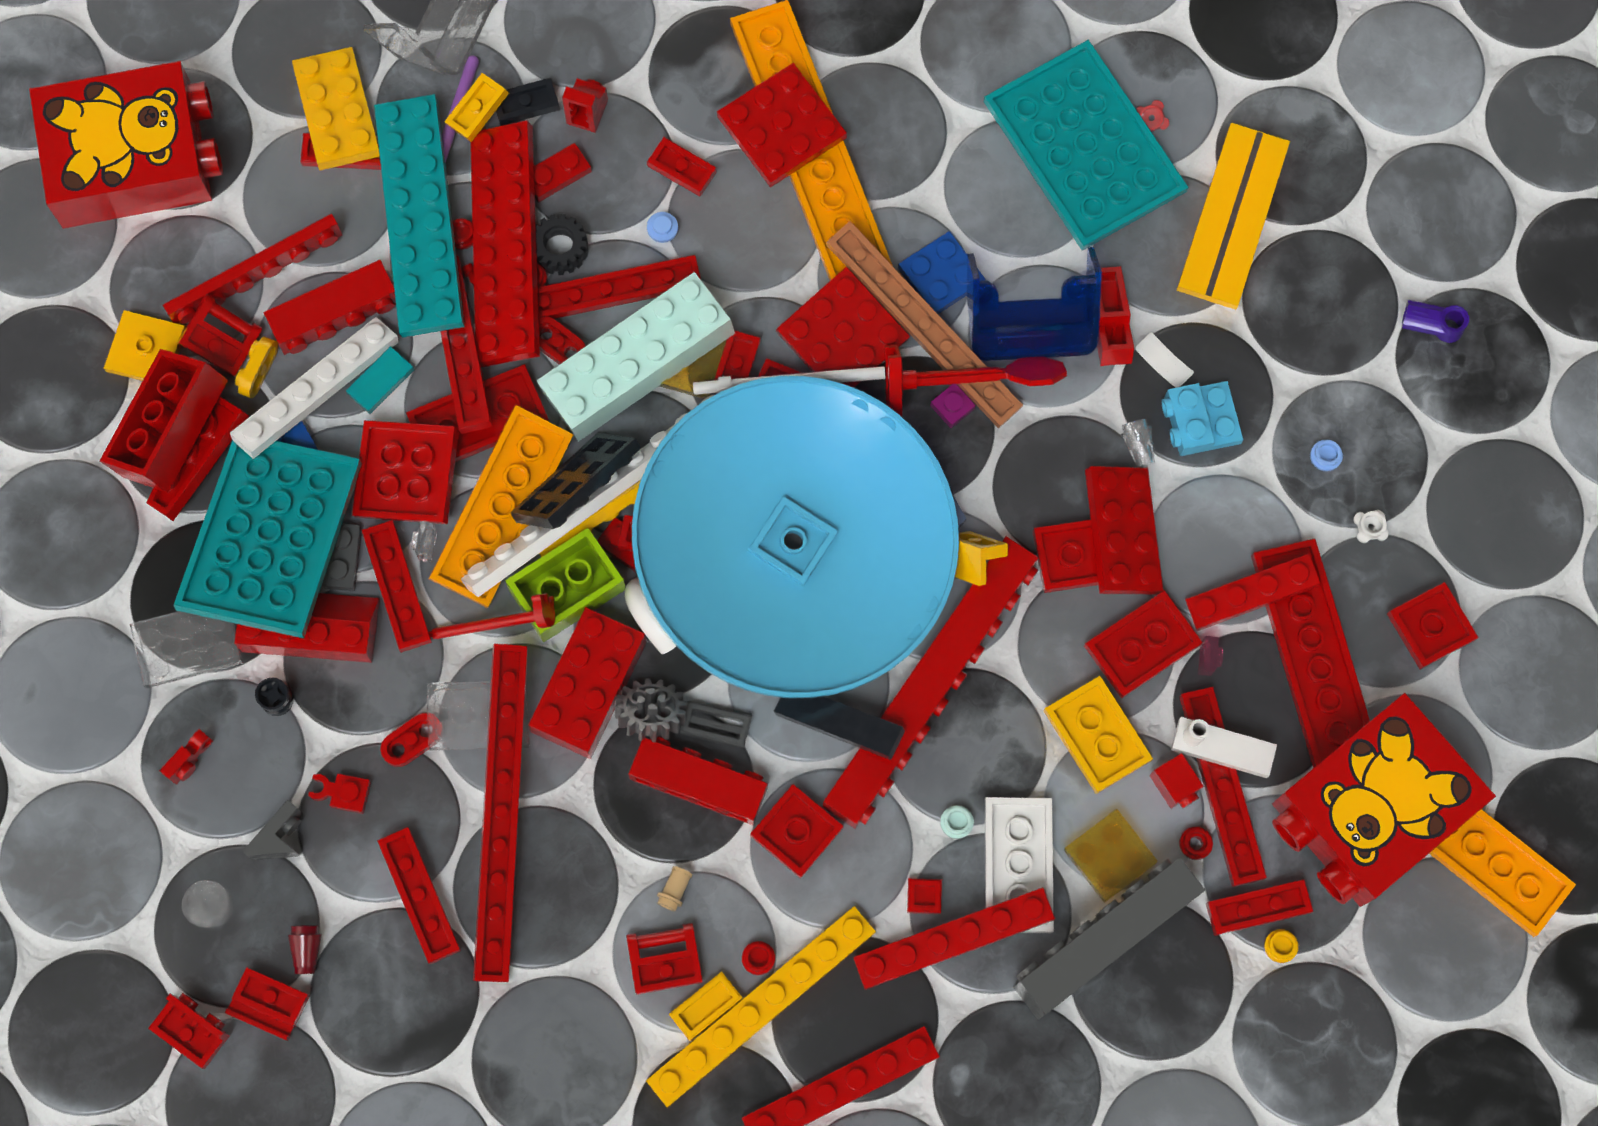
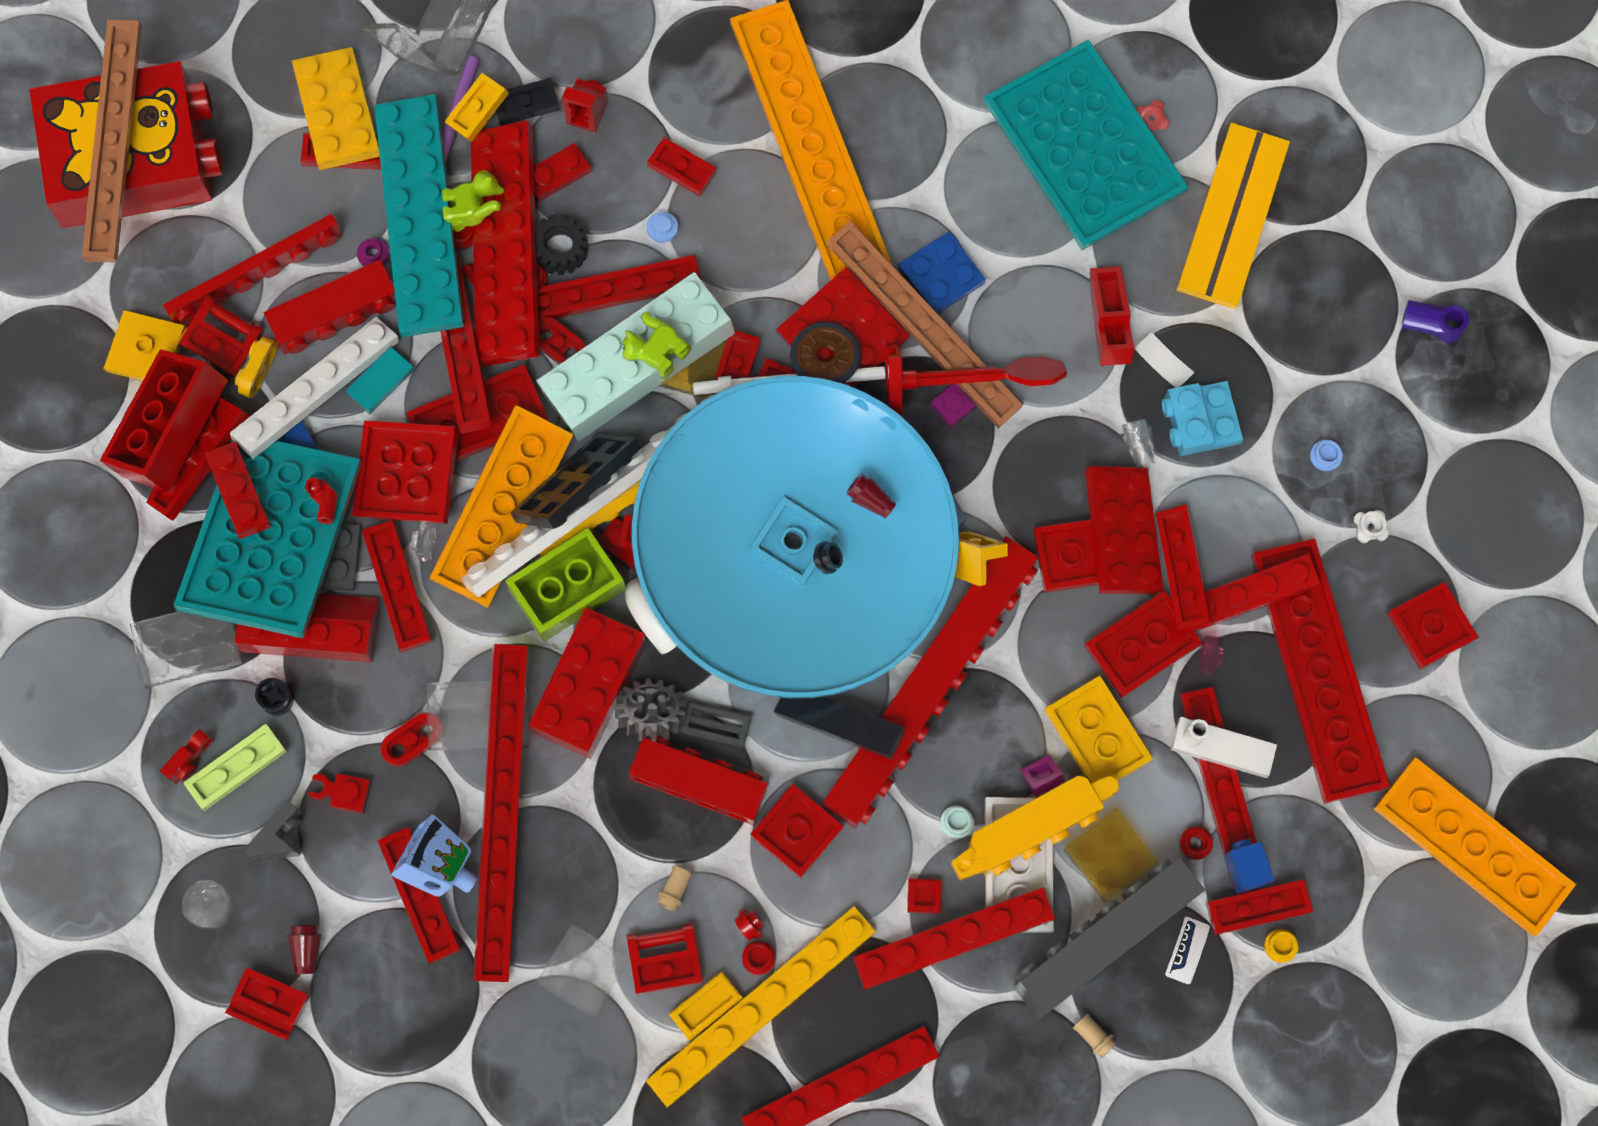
(112, 141): none -> nougat plate
(189, 1031): red bracket -> none
(234, 767): none -> yellowish green plate
(237, 490): none -> red plate
(325, 497): none -> red arm
(369, 244): none -> magenta plate
(435, 860): none -> light blue torso
(468, 201): none -> lime animal
(542, 614): red piece -> none
(583, 970): none -> clear plate
(658, 348): none -> lime animal
(749, 924): none -> red plate
(781, 124): red plate -> none
(827, 557): none -> black plate
(828, 336): none -> reddish brown wheel
(869, 495): none -> dark red cone
(1033, 825): none -> yellow hinge
(1035, 326): clear blue windscreen -> none
(1042, 776): none -> magenta plate
(1094, 1036): none -> tan pin
(1177, 782): red brick -> none
(1183, 569): none -> red plate
(1187, 950): none -> white sticker
(1248, 866): none -> blue brick
(1380, 803): brick -> none

